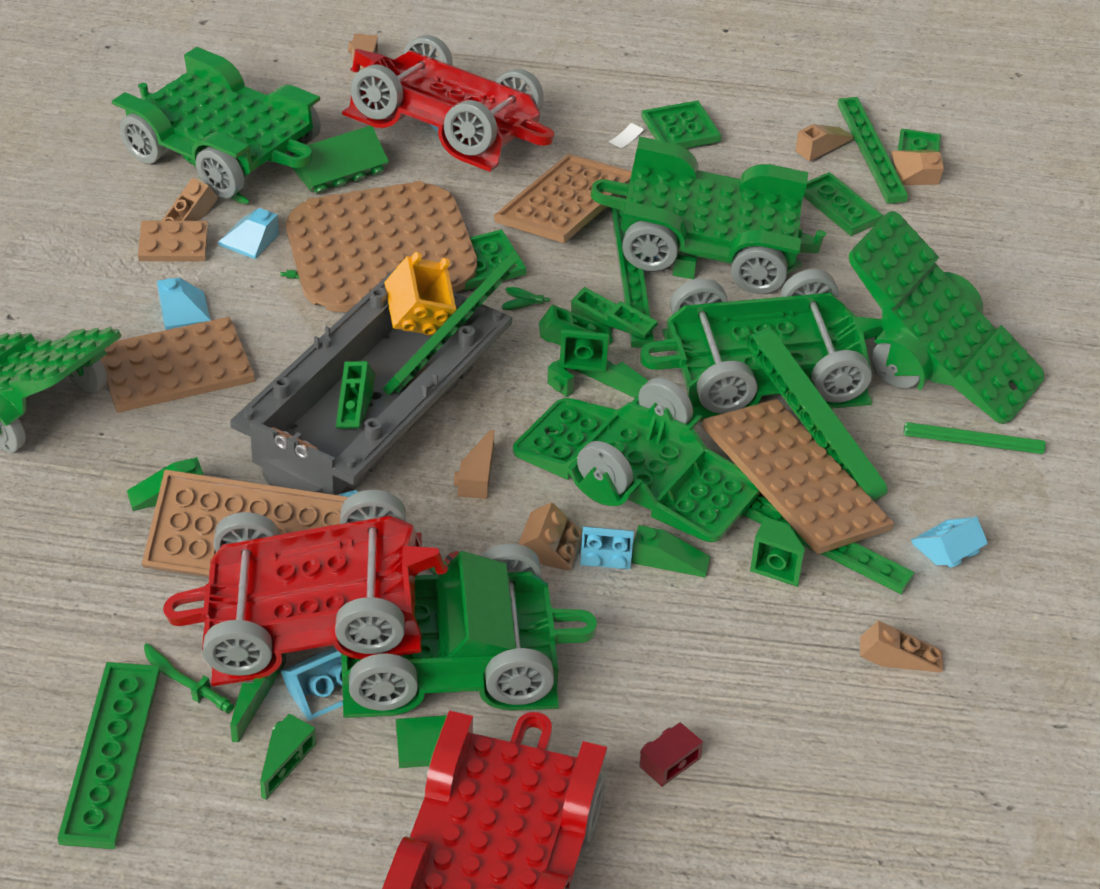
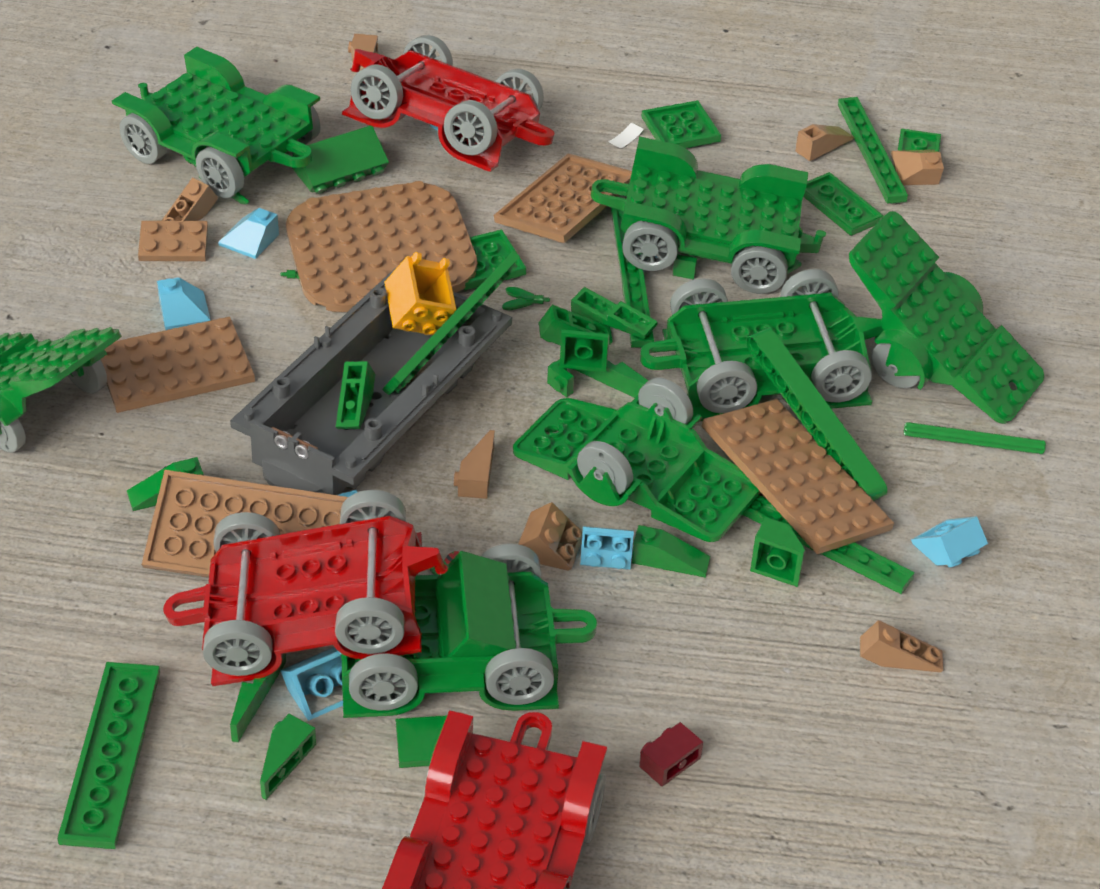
(198, 689): green sword -> none

